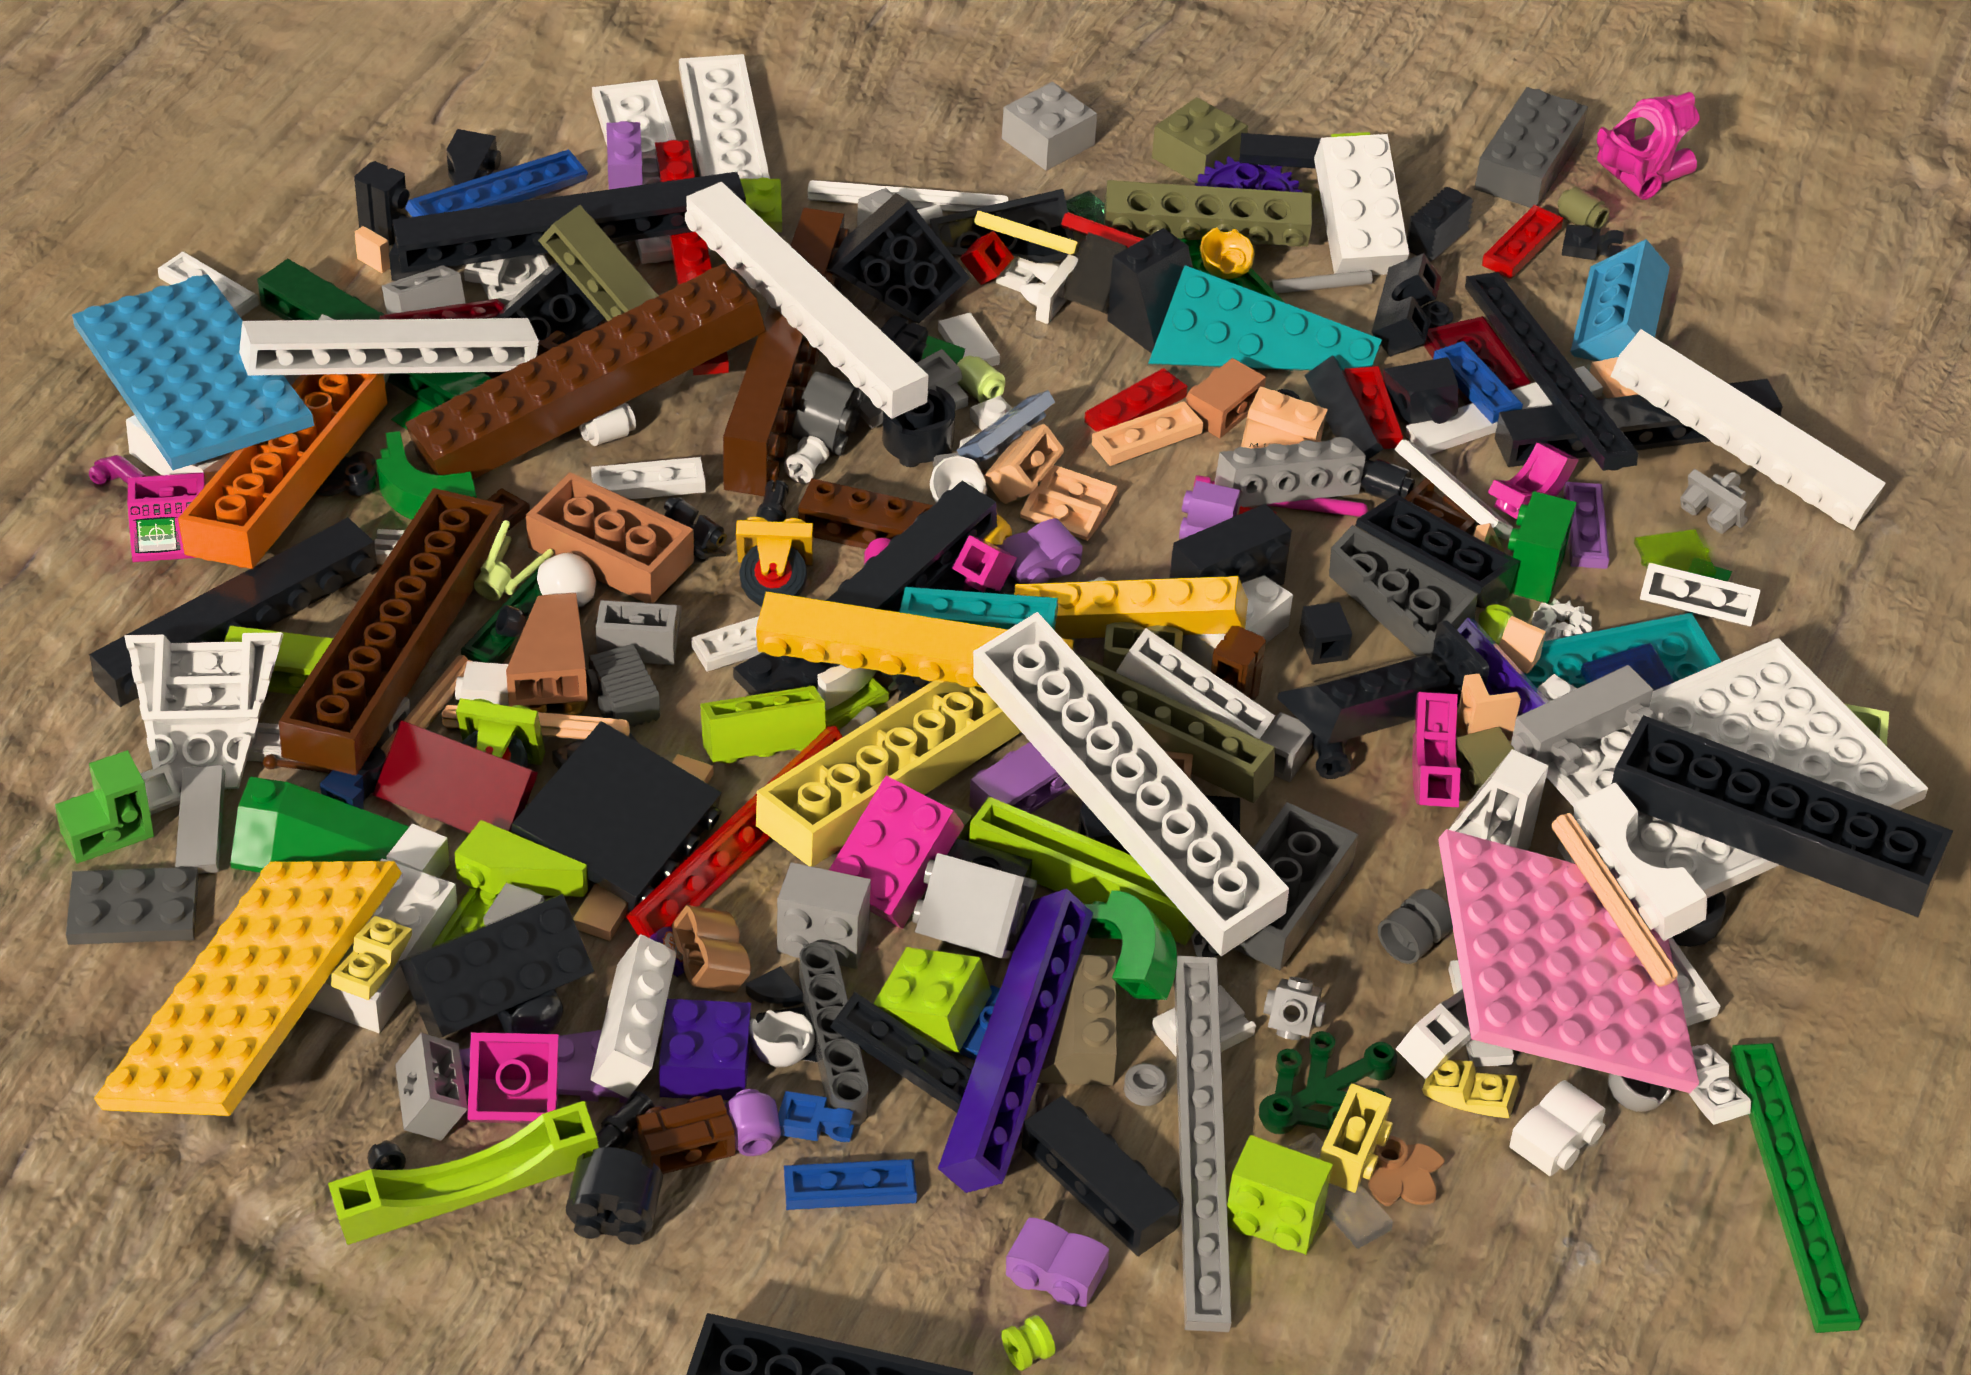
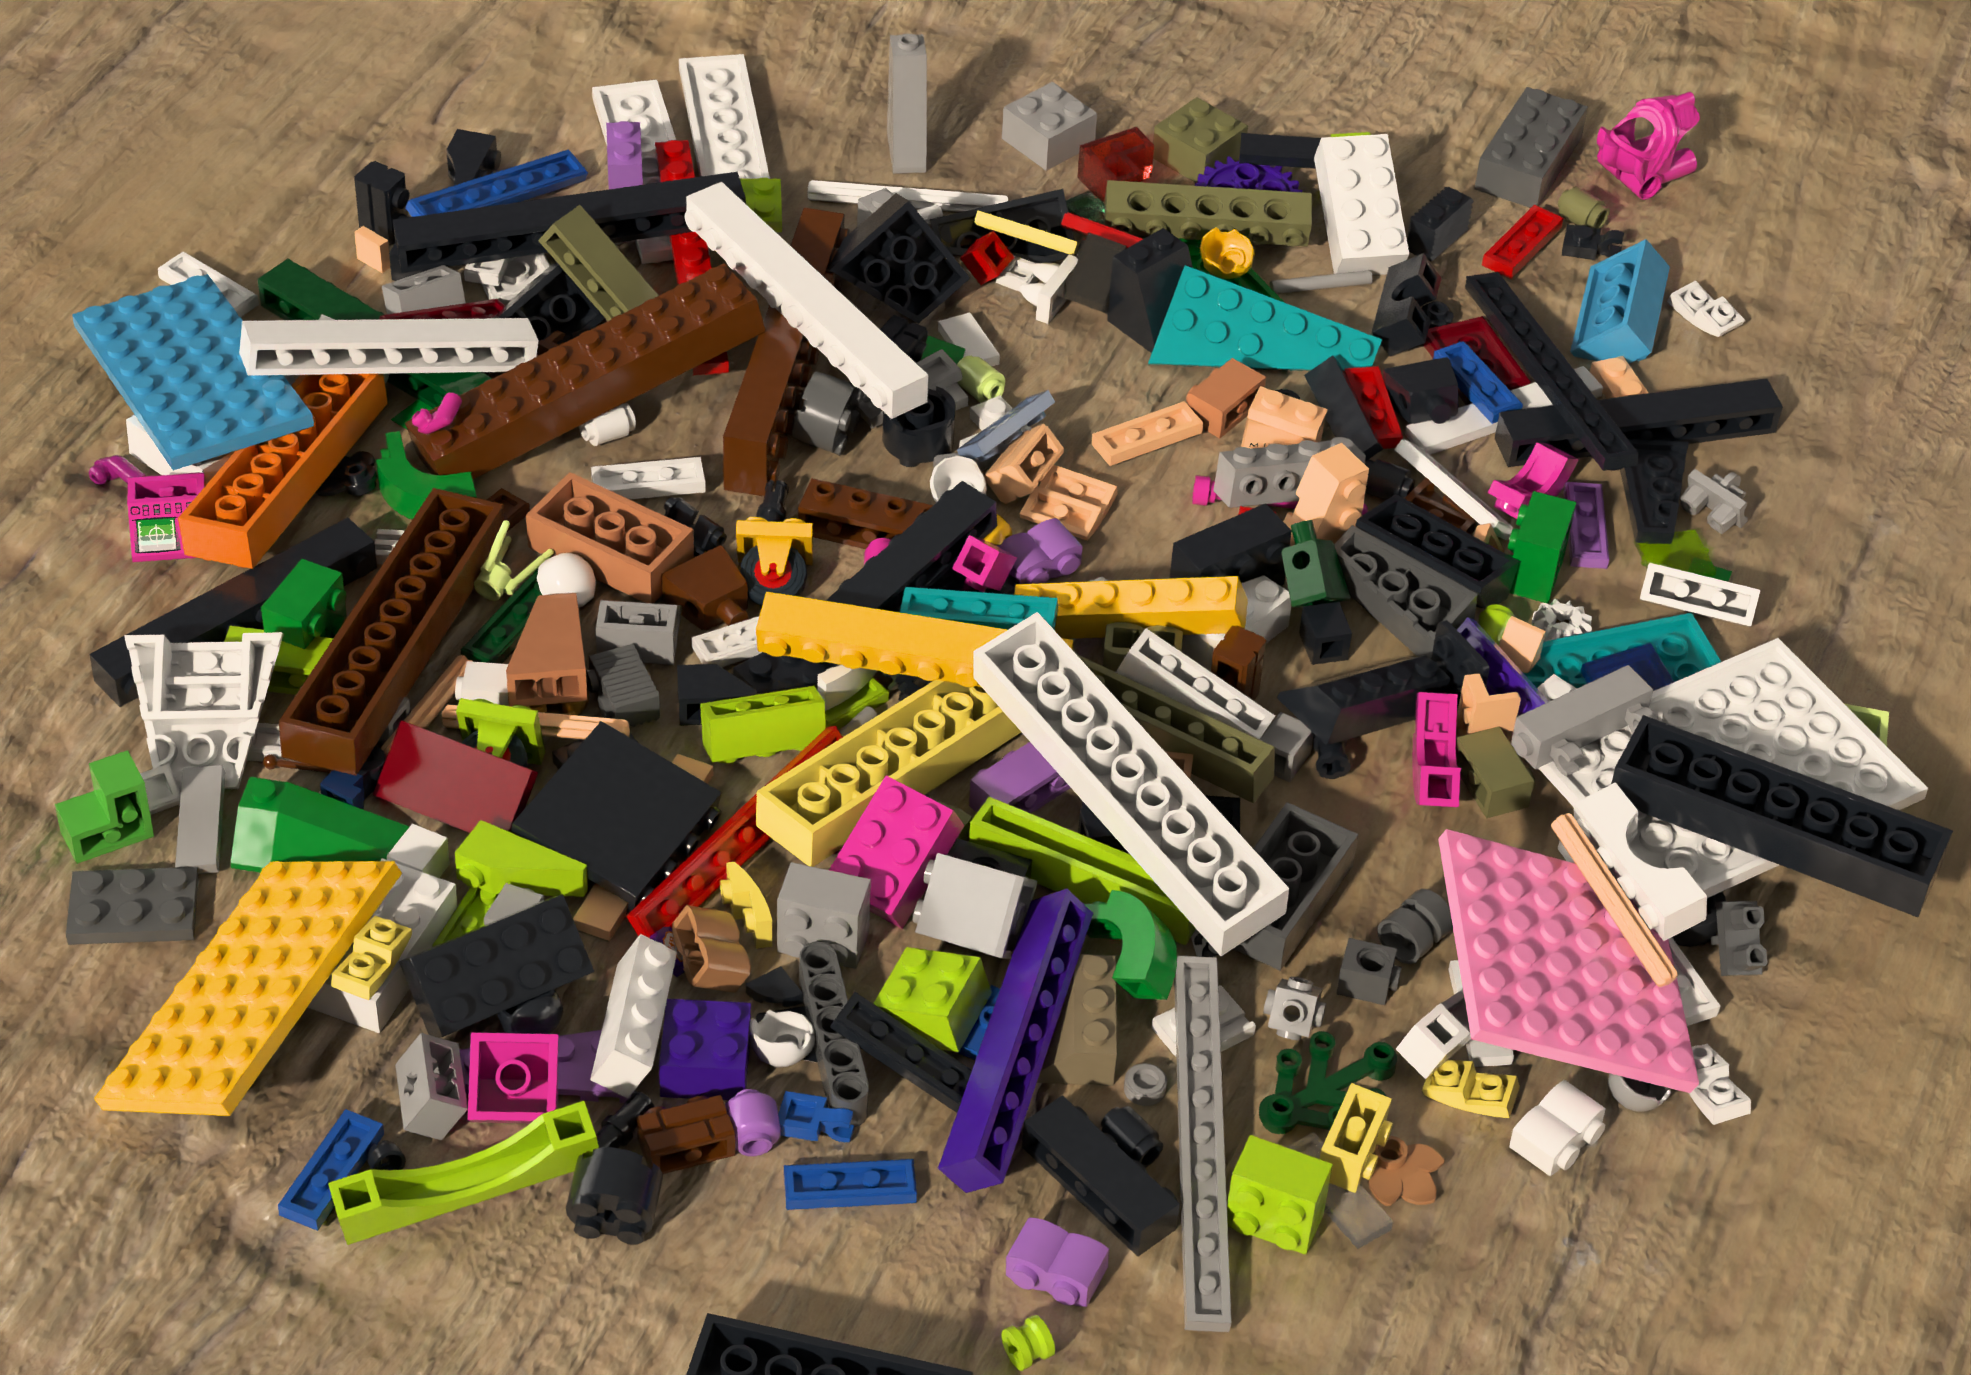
(306, 605): none -> green brick
(337, 1157): none -> blue plate
(444, 416): none -> dark pink arm
(510, 621): black hinge -> none
(705, 684): none -> black slope
(707, 589): none -> reddish brown torso
(747, 904): none -> light yellow slope
(803, 463): white bush -> none
(907, 103): none -> light grey slope
(1116, 158): none -> clear red brick
(1133, 1134): none -> black brick
(1140, 399): red plate -> none
(1207, 506): medium lavender brick -> none
(1313, 569): none -> dark green torso
(1331, 493): none -> light nougat wedge
(1368, 971): none -> dark grey brick
(1506, 803): white wedge -> none
(1654, 489): none -> black wing
(1701, 310): none -> white slope
(1740, 938): none -> dark grey hips
(1747, 429): white brick -> none
(1795, 1190): green tile -> none

